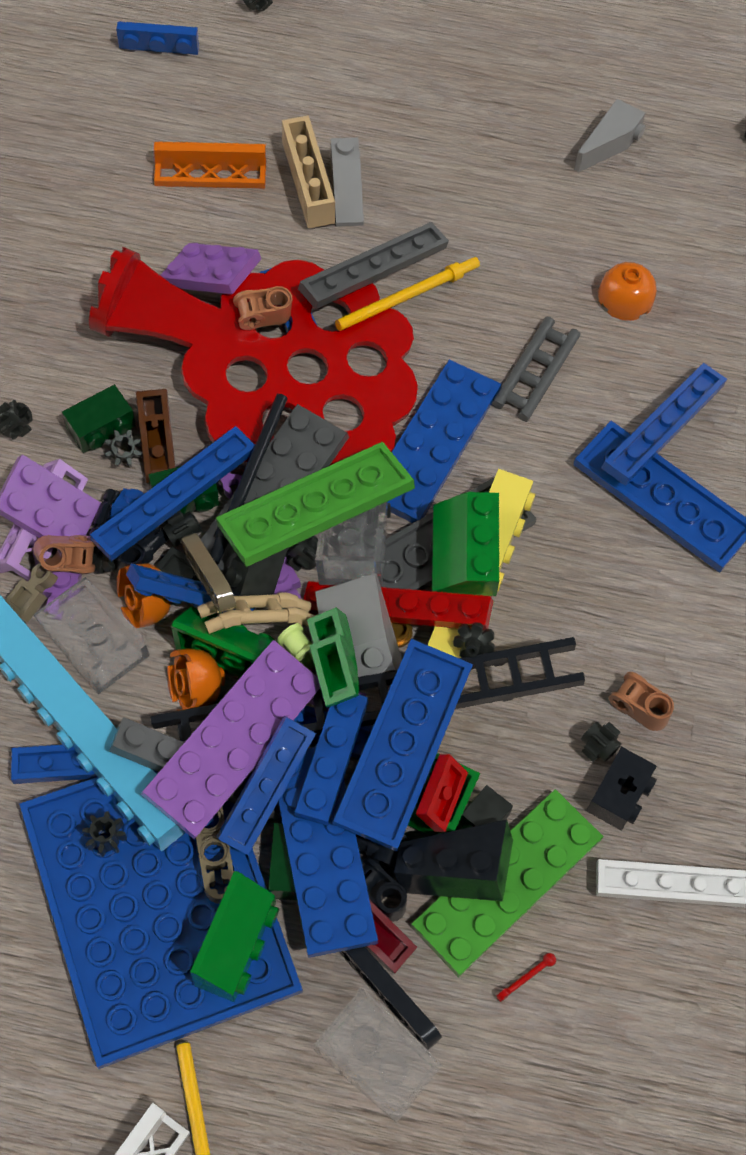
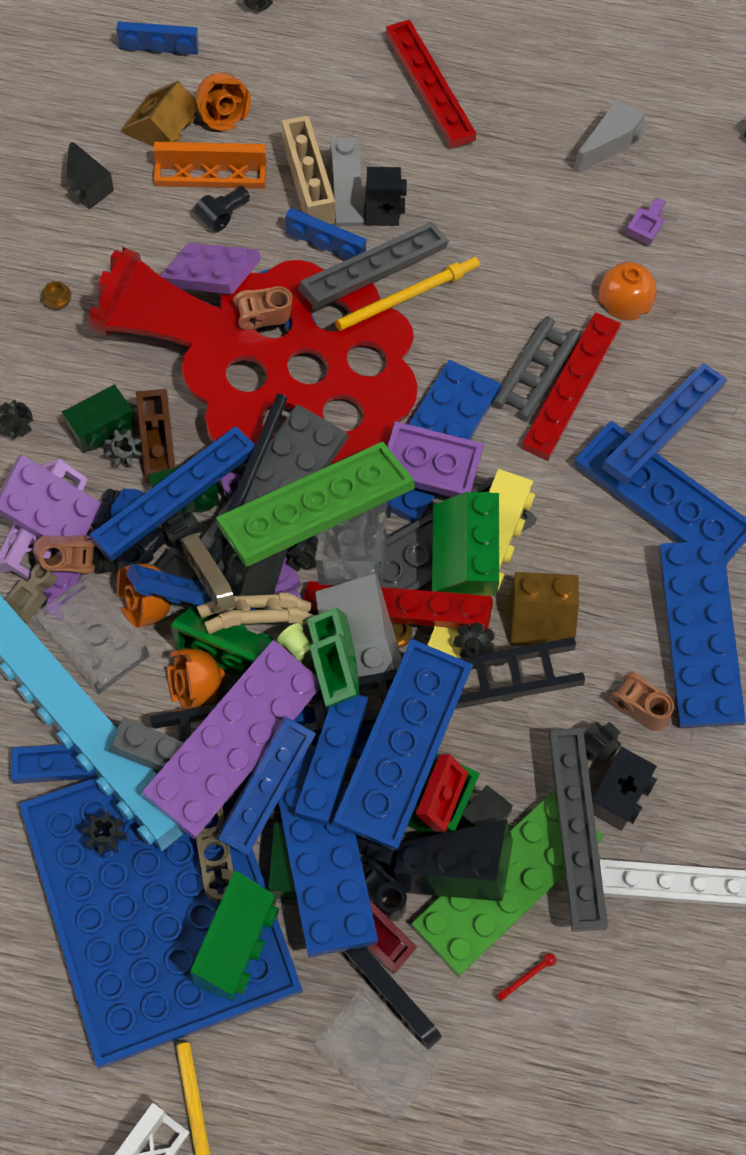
(56, 295): none -> pearl gold plate
(87, 178): none -> pearl dark grey slope
(162, 115): none -> pearl gold slope
(217, 211): none -> black pin
(222, 101): none -> orange cylinder
(323, 235): none -> blue plate
(384, 195): none -> black brick
(431, 84): none -> red plate
(436, 459): none -> medium lavender plate
(543, 607): none -> pearl gold slope
(571, 386): none -> red plate
(577, 830): none -> dark grey plate
(648, 223): none -> medium lavender plate
(701, 634): none -> blue plate

